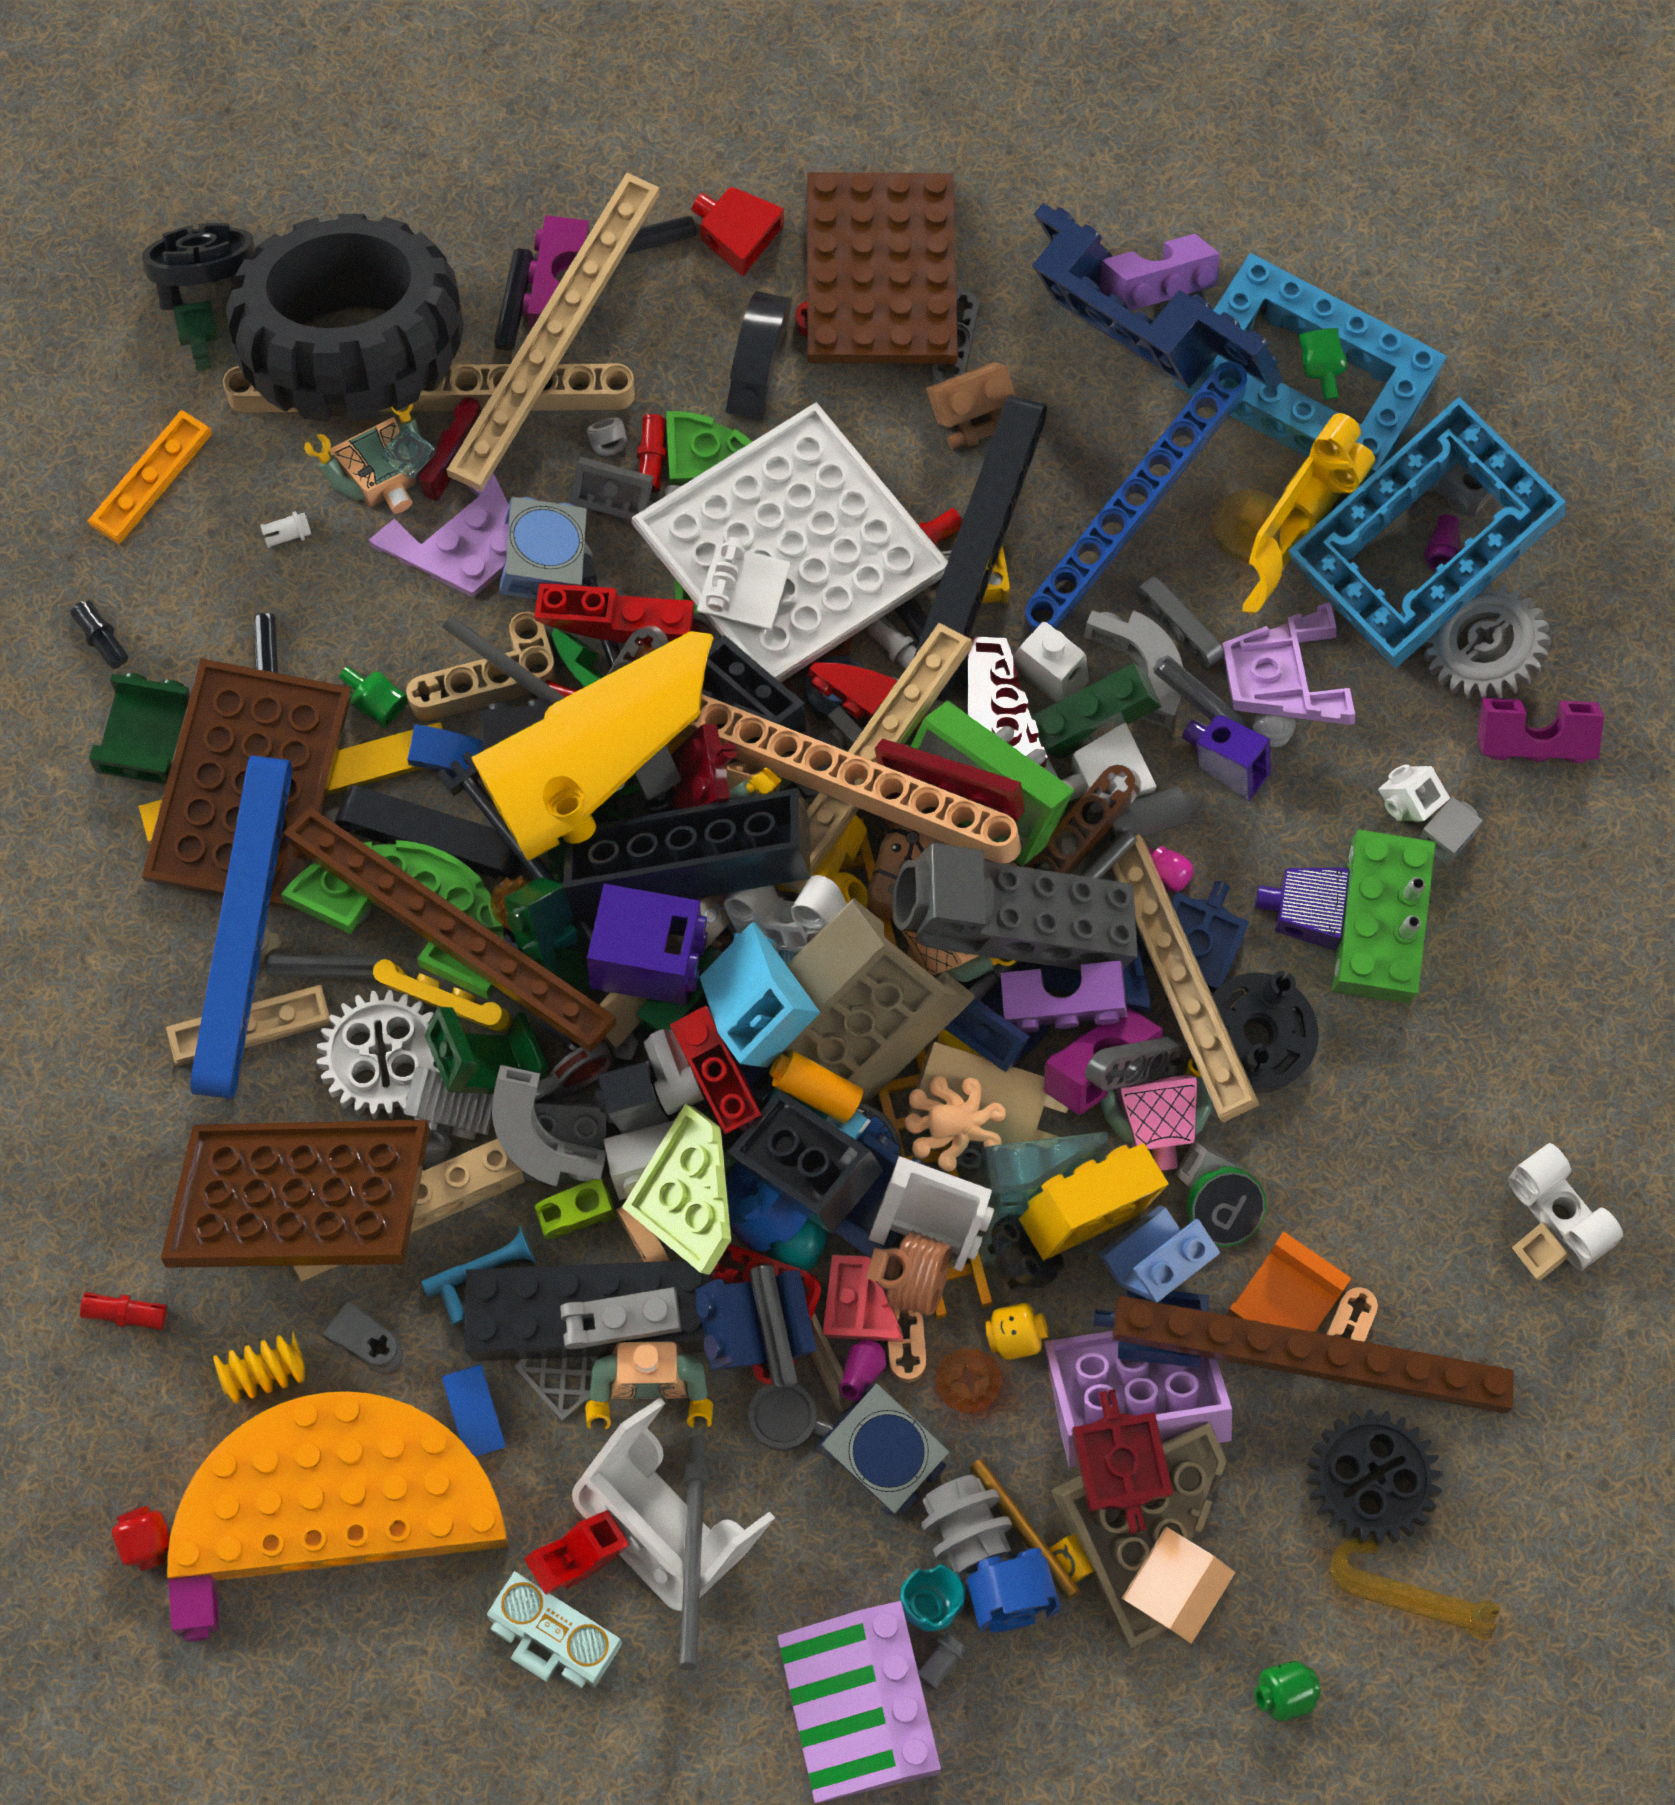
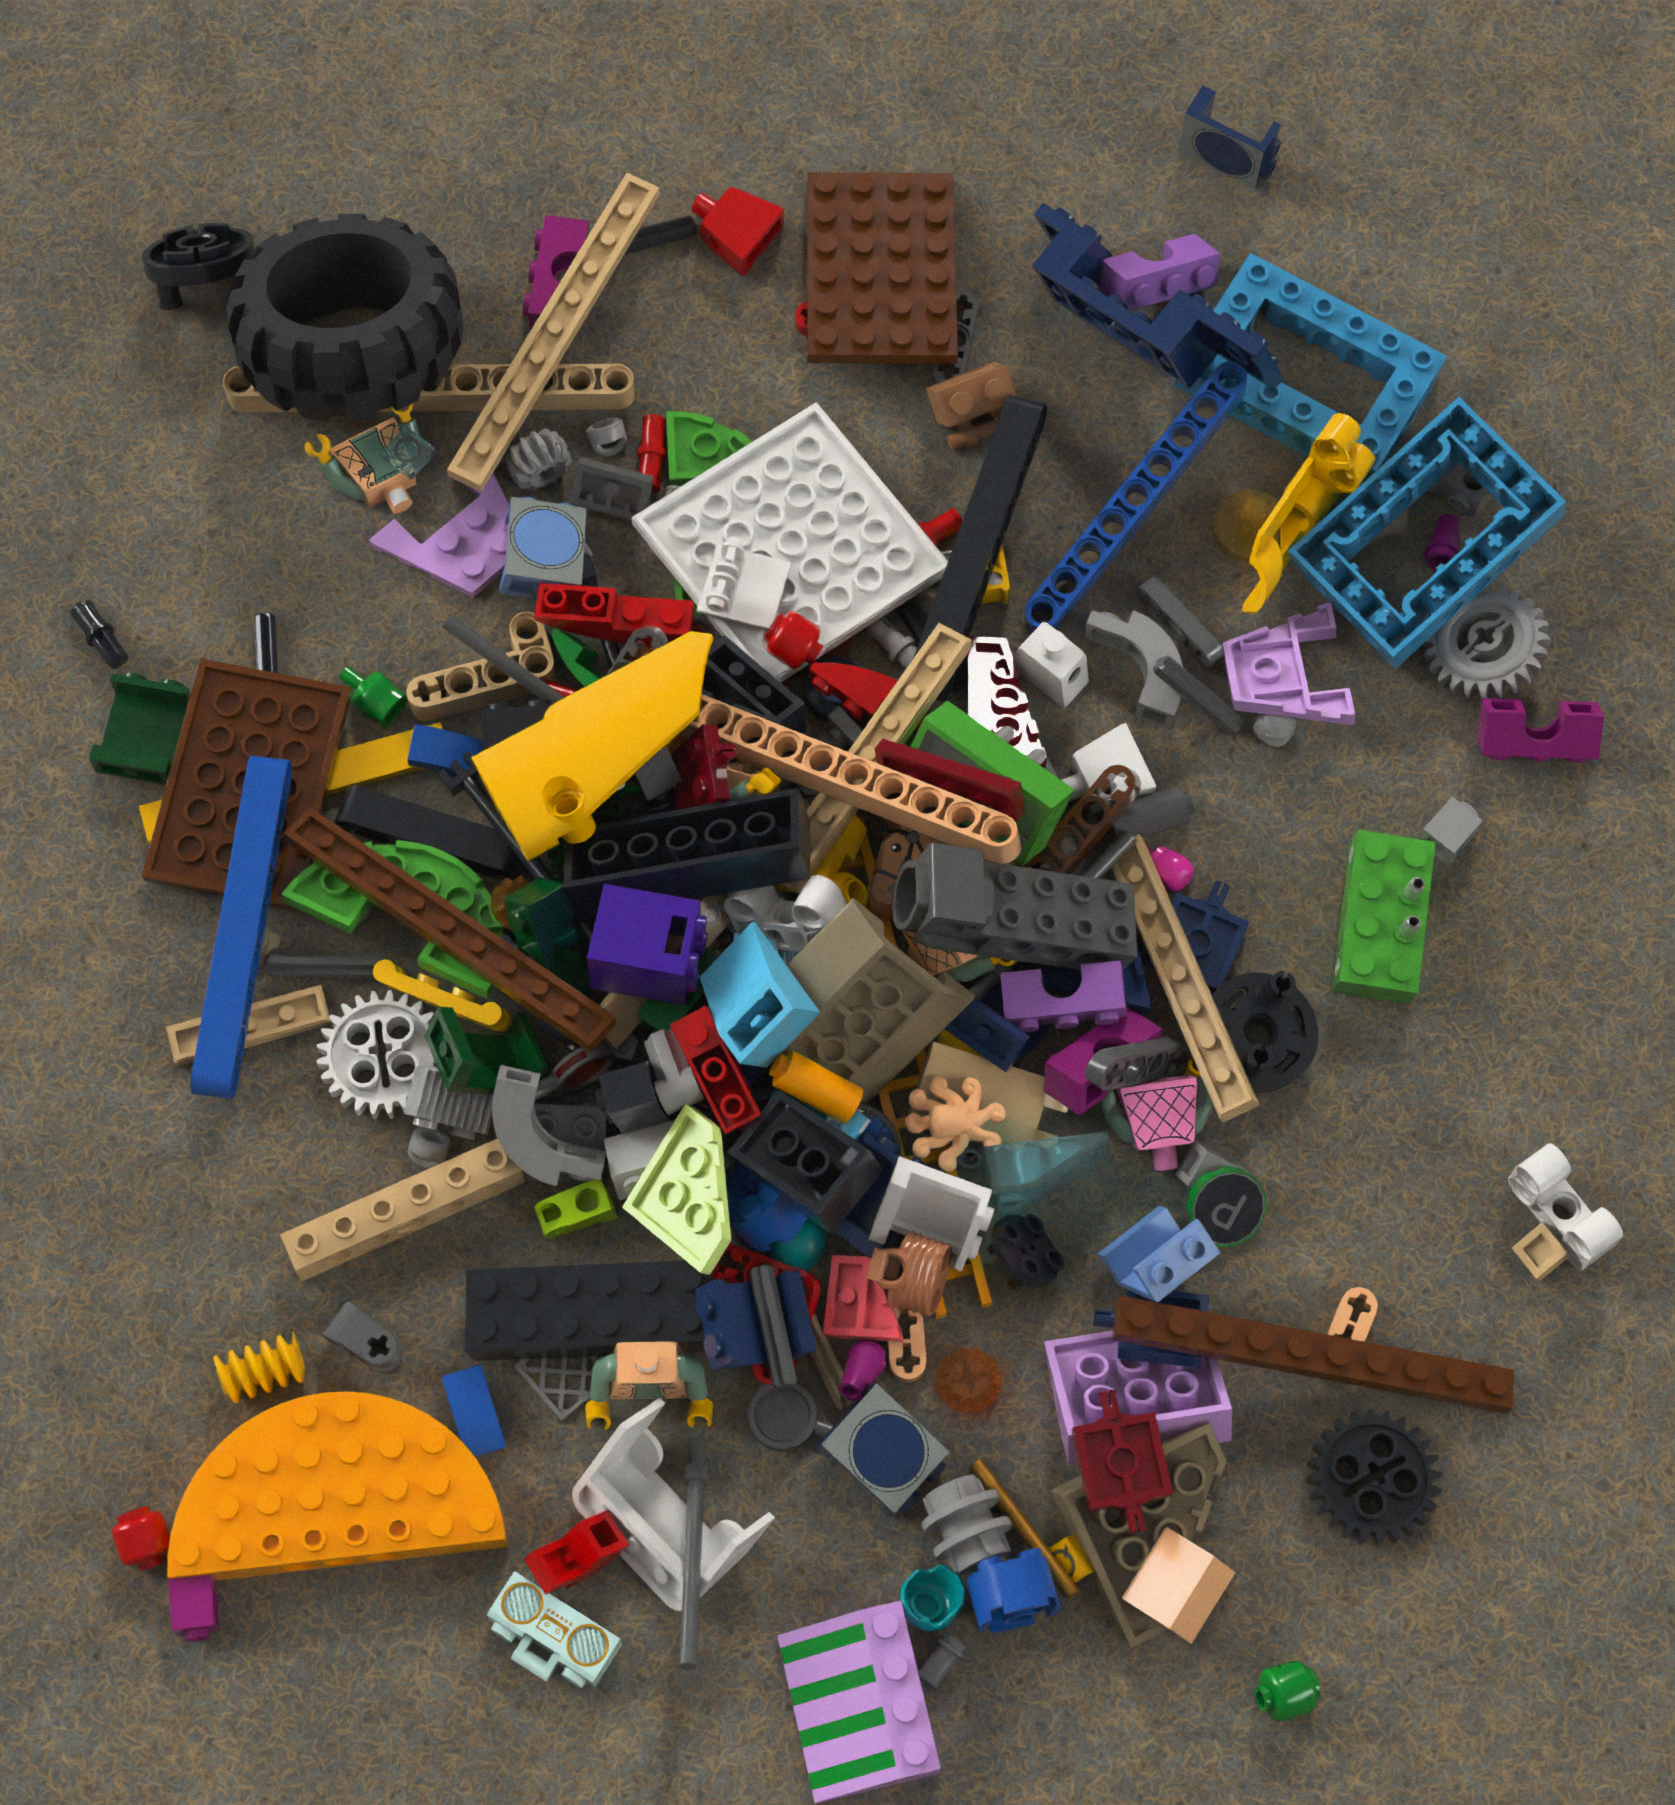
(123, 1311): red pin -> none
(150, 477): light orange tile -> none
(196, 327): clear green plate -> none
(289, 529): white pin -> none
(297, 1194): reddish brown plate -> none
(434, 474): dark red hinge -> none
(446, 1281): dark azure piece -> none
(513, 300): black axle -> none
(538, 460): none -> light grey gear
(621, 1318): light grey plate -> none
(642, 1238): light nougat beam -> none
(756, 352): black arch -> none
(793, 639): none -> red head
(1016, 1331): yellow head -> none
(1092, 1200): yellow brick -> none
(1118, 697): dark green arch -> none
(1224, 147): none -> dark blue panel
(1231, 753): dark purple torso -> none
(1291, 1288): orange panel -> none
(1308, 904): dark purple torso -> none
(1323, 359): green piece -> none
(1410, 1597): clear yellow piece -> none
(1413, 793): white brick -> none

